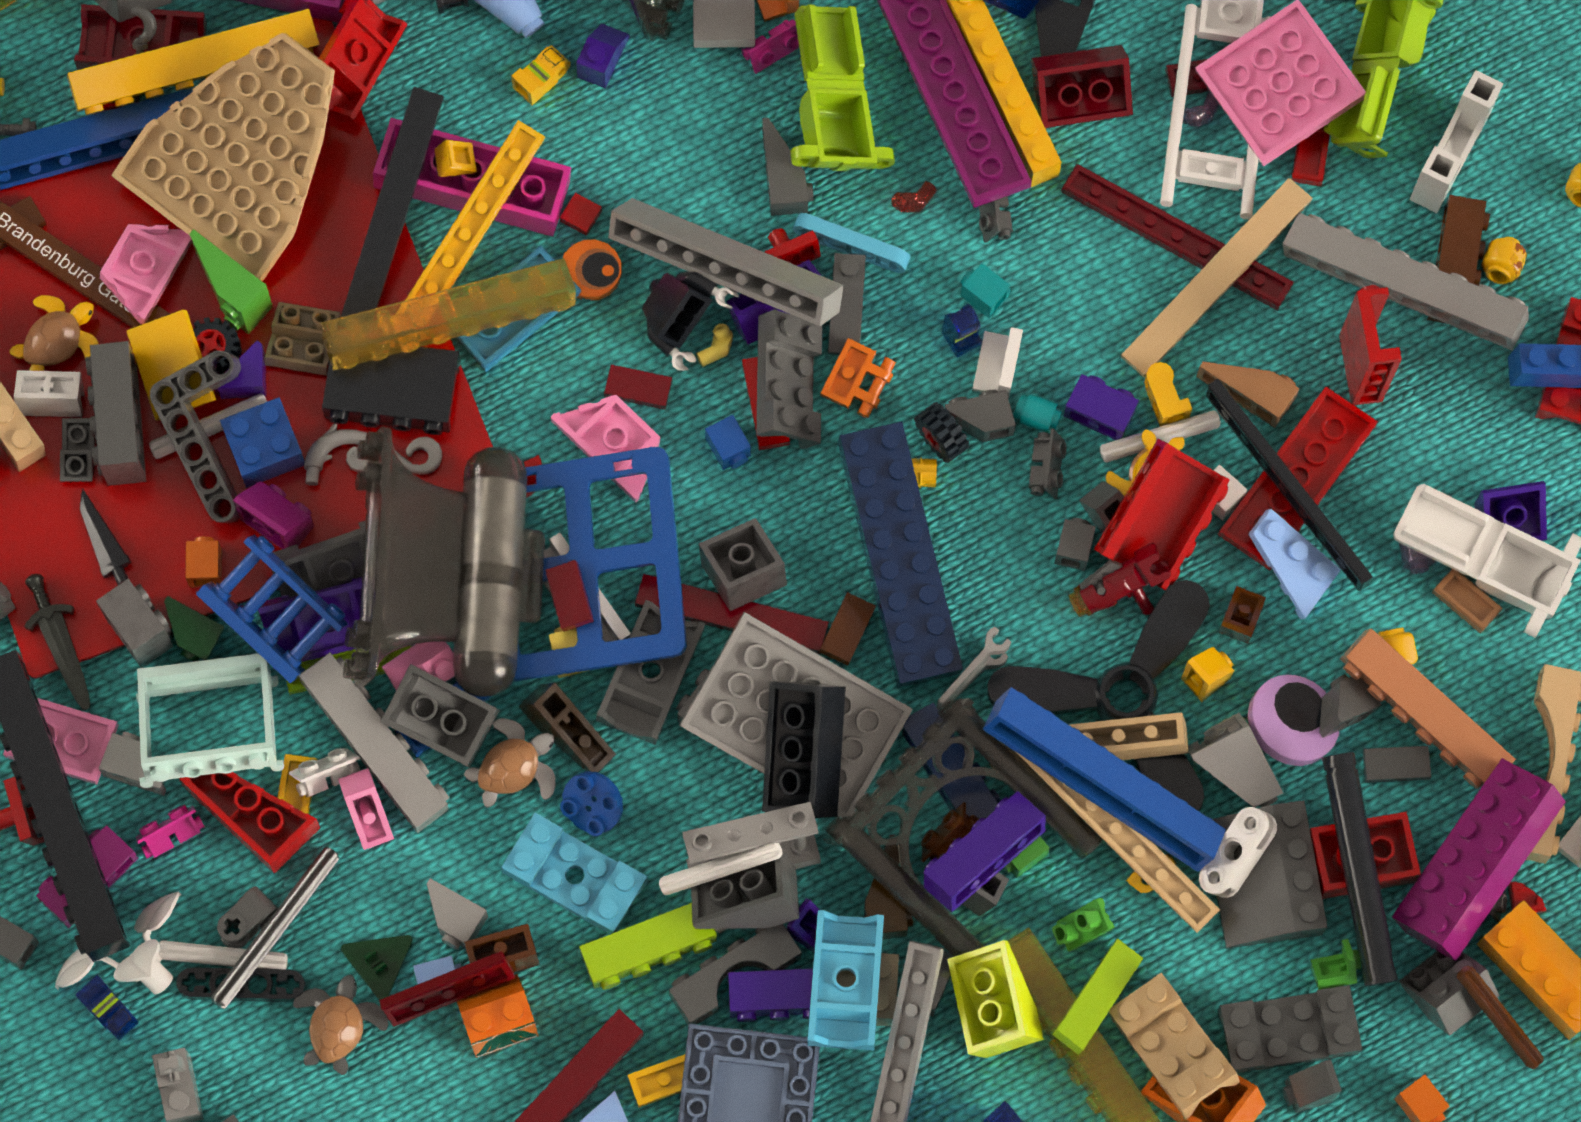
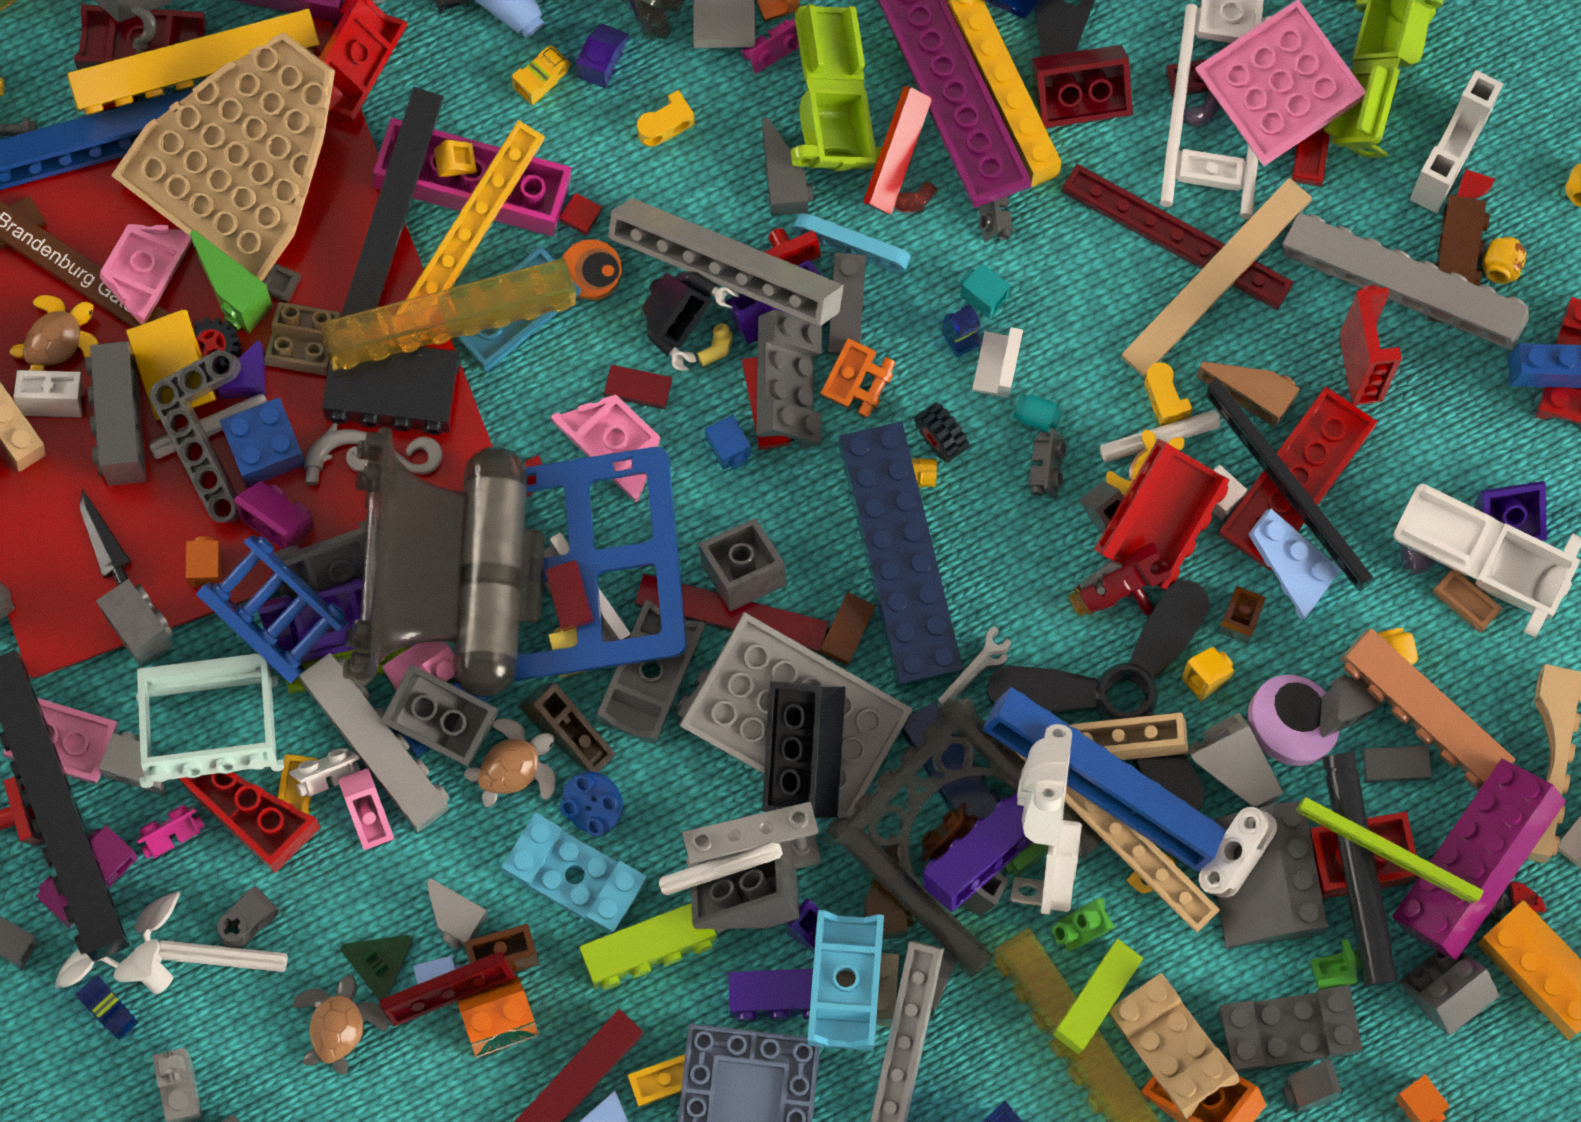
(58, 639): pearl dark grey sword -> none
(76, 451): dark grey slope -> none
(192, 630): dark green slope -> none
(244, 994): black beam -> none
(274, 928): axle -> none
(282, 283): none -> dark grey tile
(666, 122): none -> yellow leg
(767, 950): dark grey arch -> none
(897, 150): none -> tile
(984, 416): dark grey slope -> none
(993, 1001): neon yellow slope -> none
(1043, 797): none -> white piece
(1075, 544): dark grey brick -> none
(1101, 407): dark purple brick -> none
(1389, 851): none -> lime tile
(1474, 185): none -> red tile
(1500, 1017): reddish brown axle -> none

